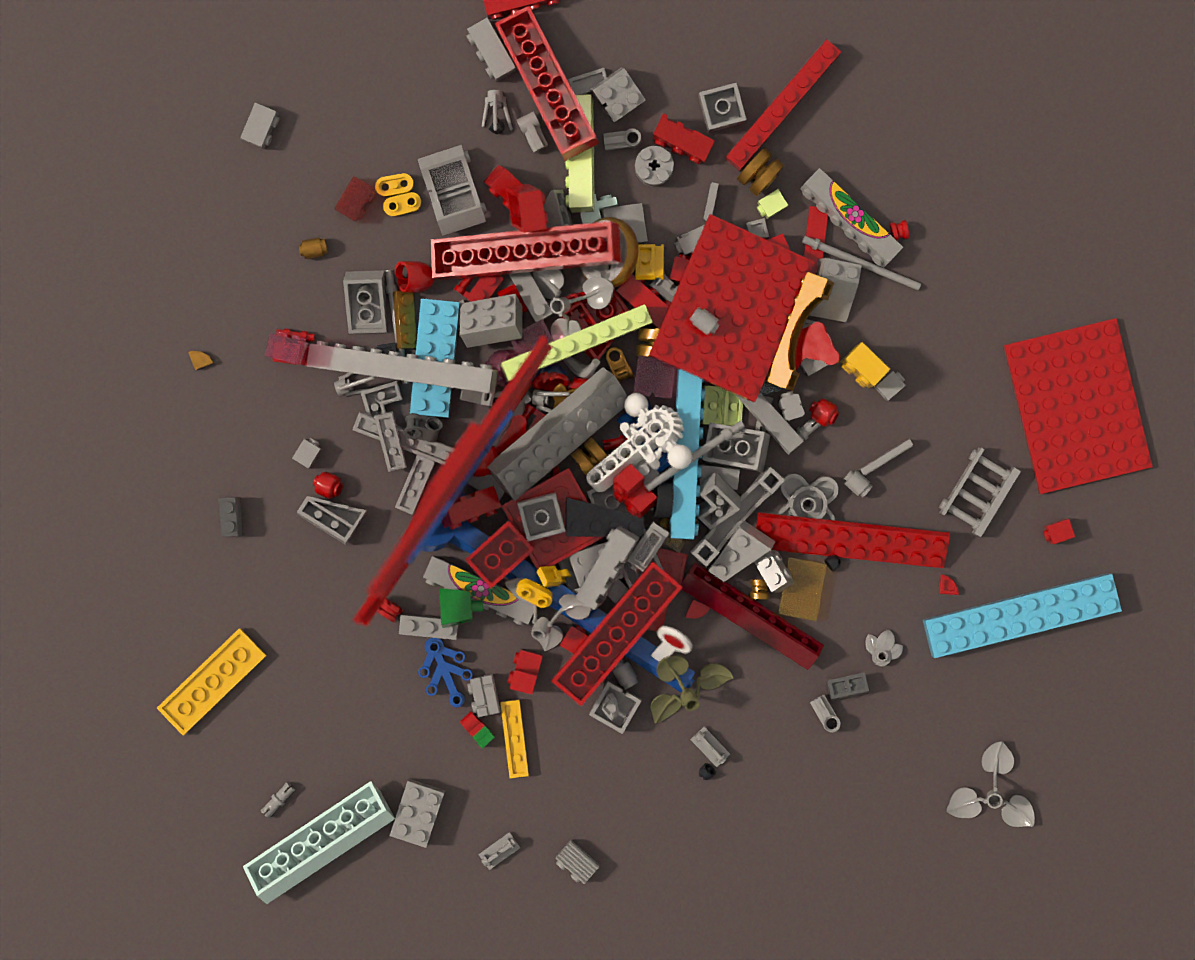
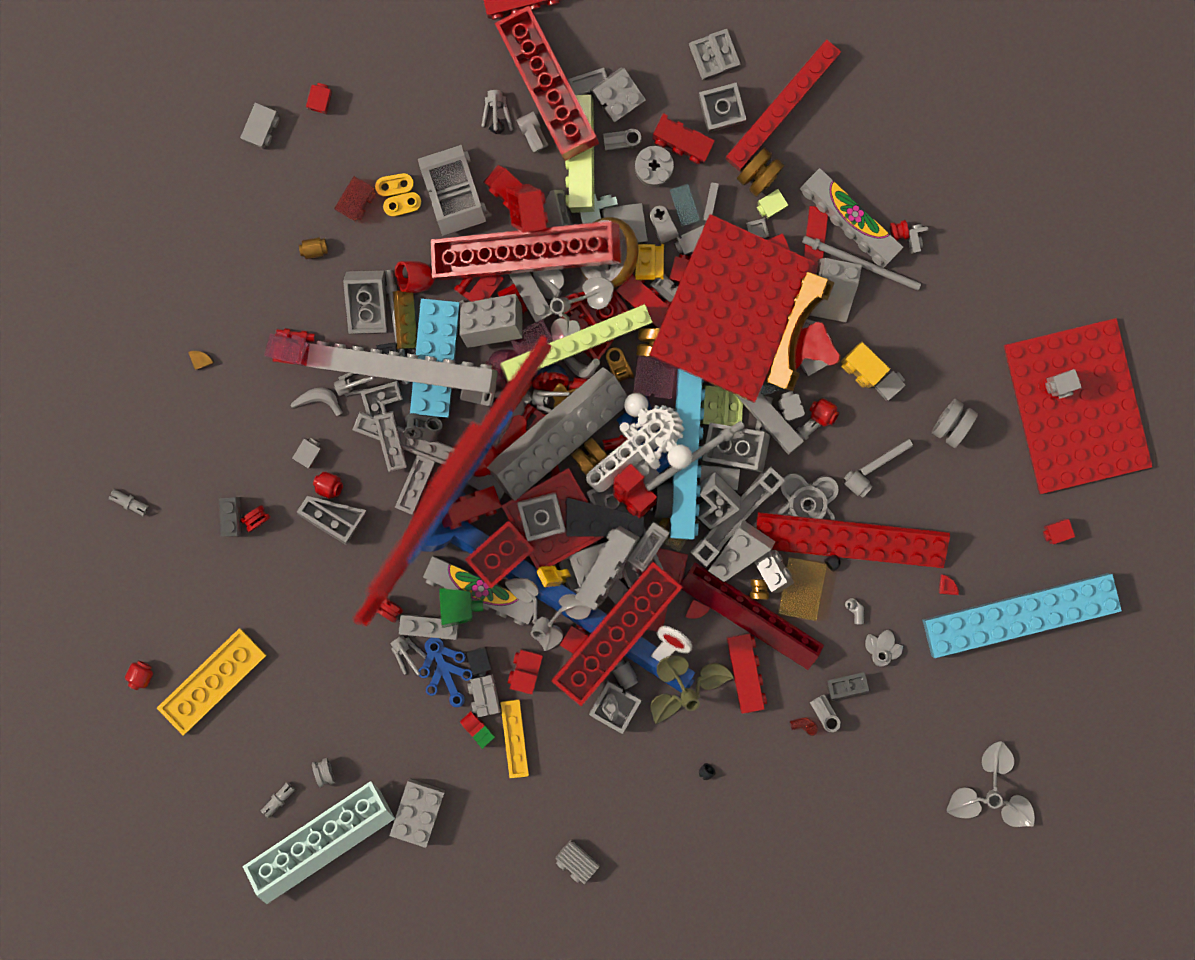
(128, 502): none -> light grey pin
(139, 675): none -> red head
(253, 517): none -> red wheel
(318, 395): none -> light grey piece
(319, 98): none -> red brick
(323, 772): none -> light grey wheel
(400, 647): none -> light grey plant
(479, 661): none -> black brick
(490, 50): light grey brick -> none
(499, 851): light grey hinge -> none
(536, 593): yellow plate -> none
(663, 228): none -> light grey piece
(684, 205): none -> clear light blue tile
(704, 321): light grey brick -> none
(710, 747): light grey hinge -> none
(714, 54): none -> light grey slope
(745, 672): none -> red brick
(806, 724): none -> clear red arm
(856, 608): none -> light grey arm
(914, 241): none -> light grey bracket
(952, 421): none -> light grey wheel
(998, 492): light grey fence -> none
(1063, 384): none -> light grey brick

